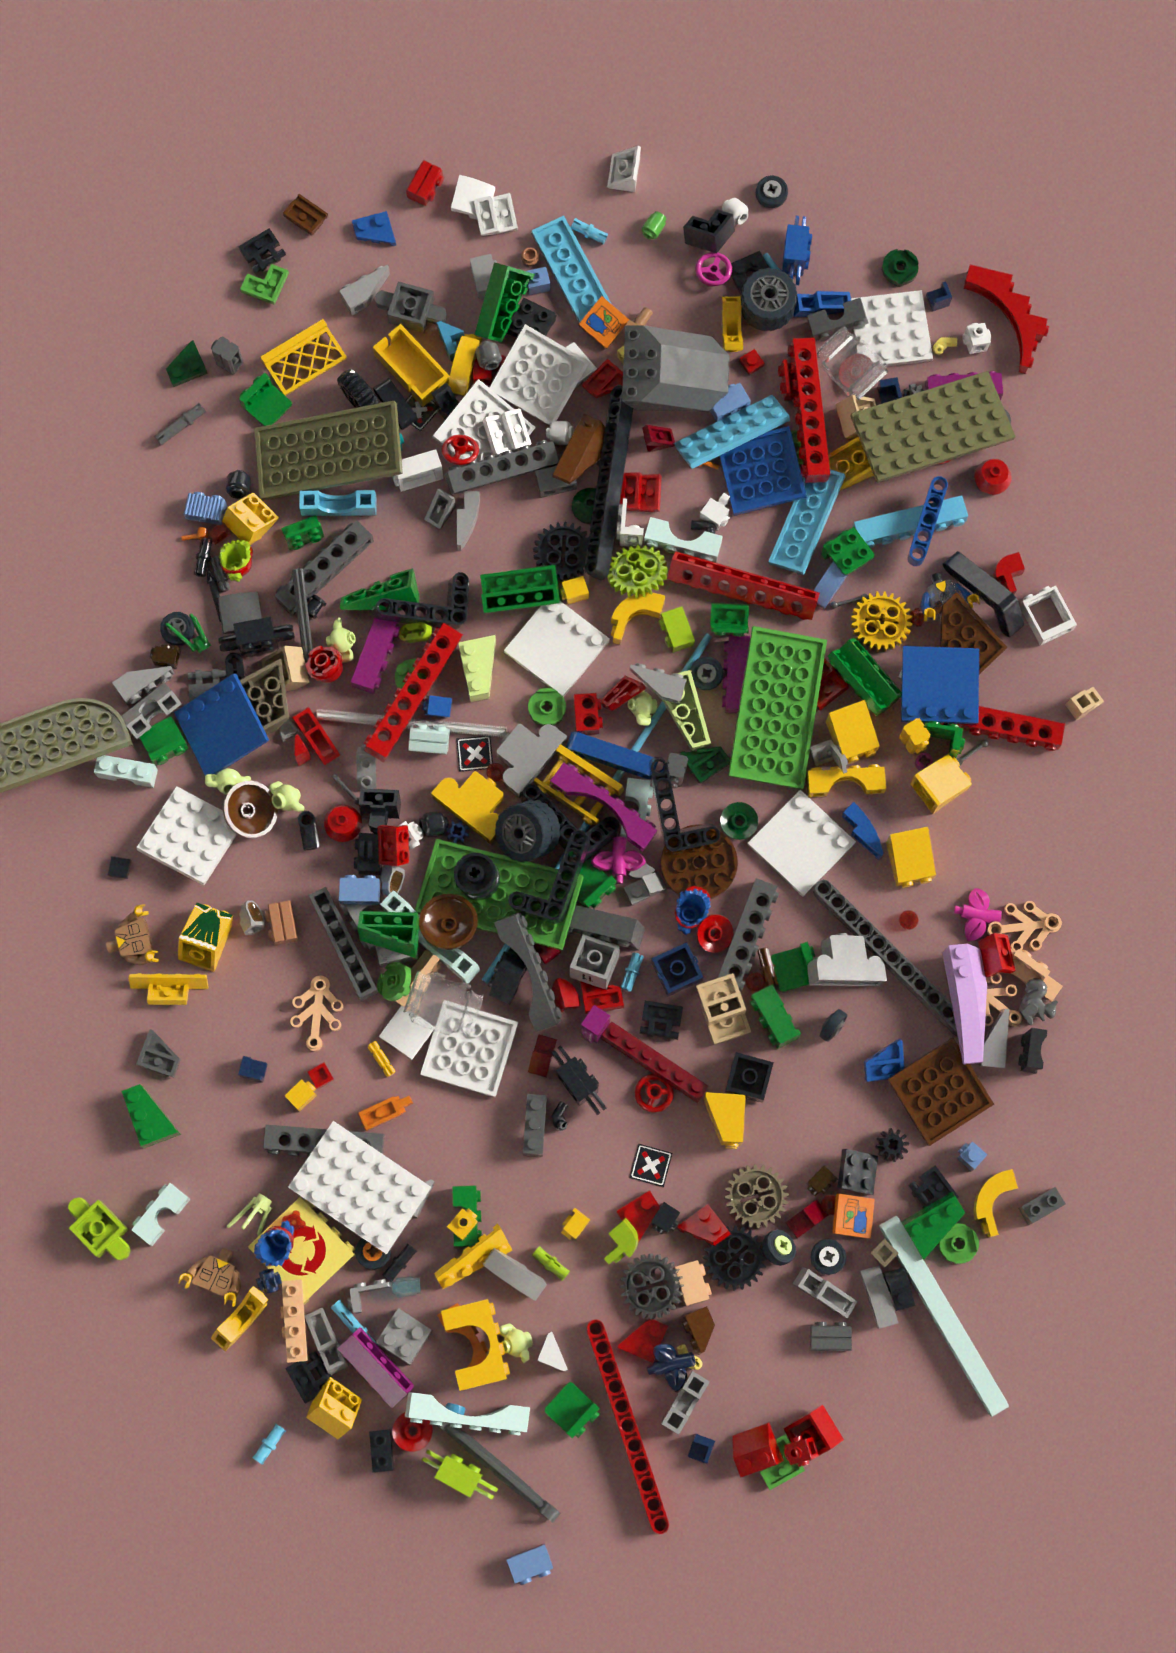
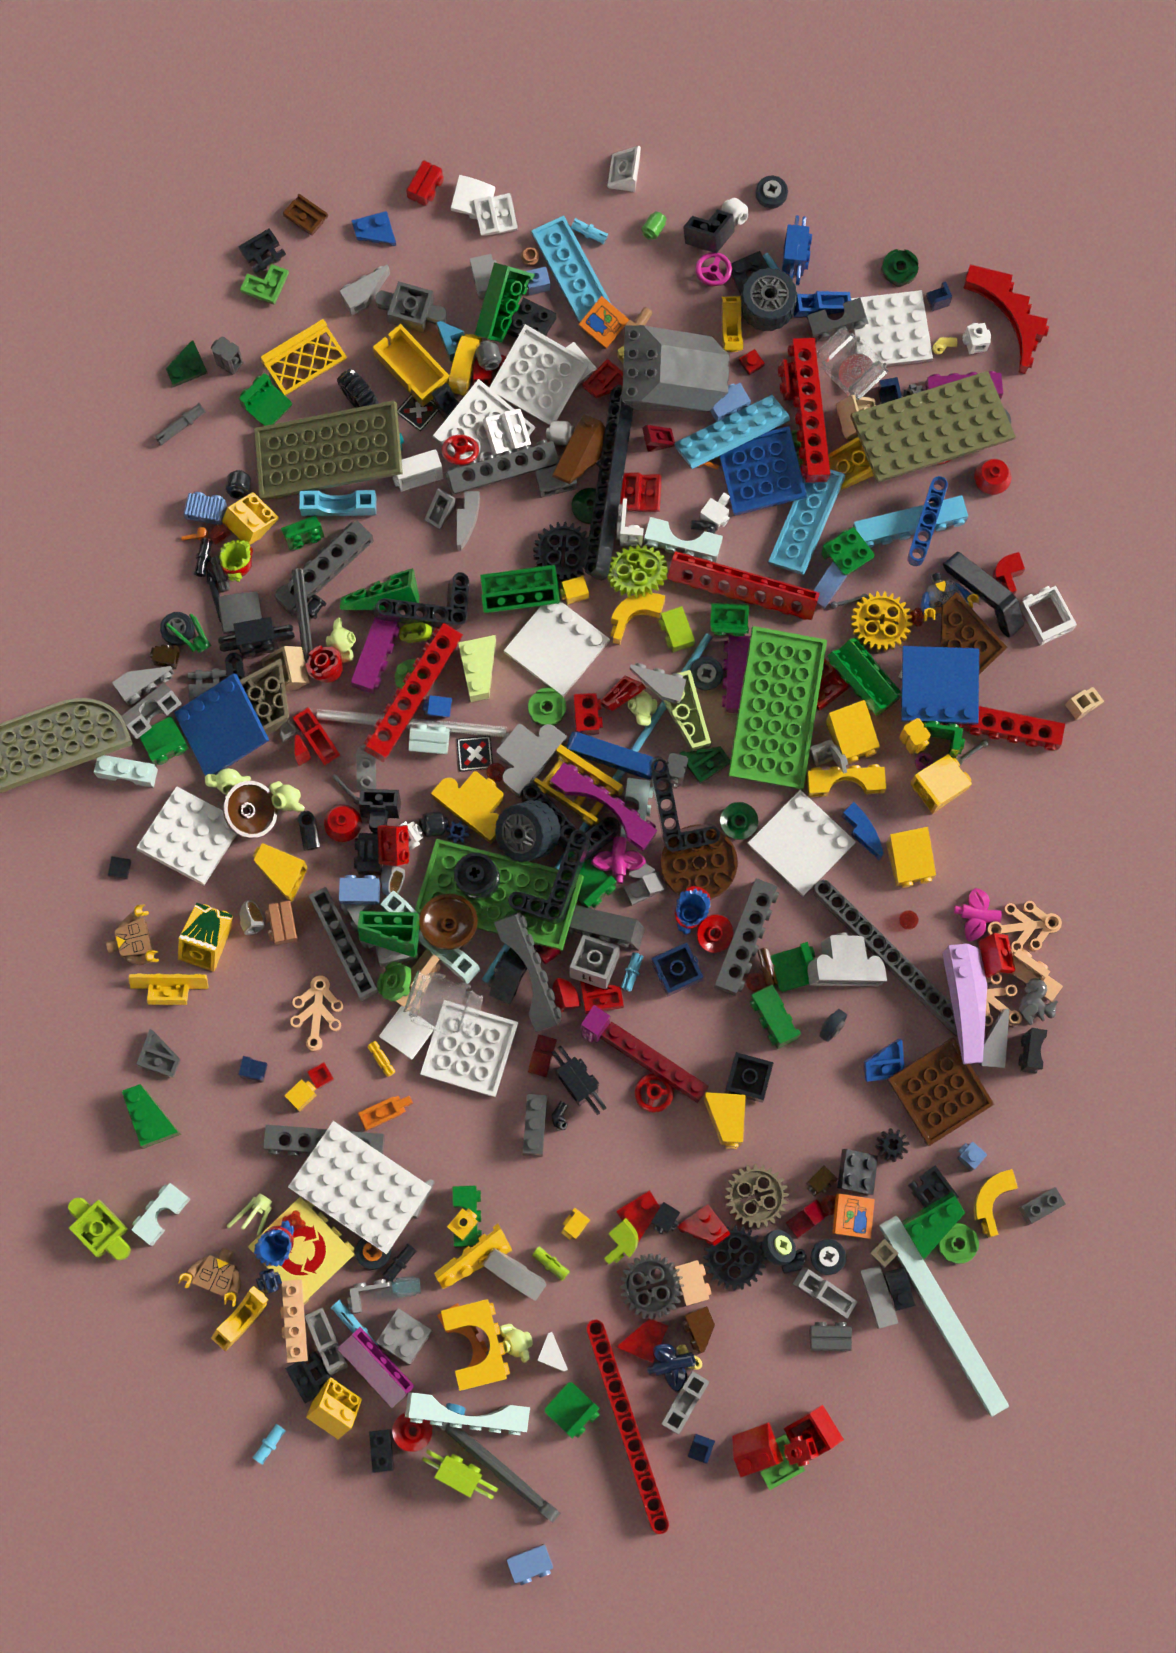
(281, 869): none -> yellow slope
(386, 392): black beam -> none
(651, 1165): black sticker -> none
(663, 1014): black plate -> none
(723, 1009): tan bracket -> none
(797, 1263): none -> black arm

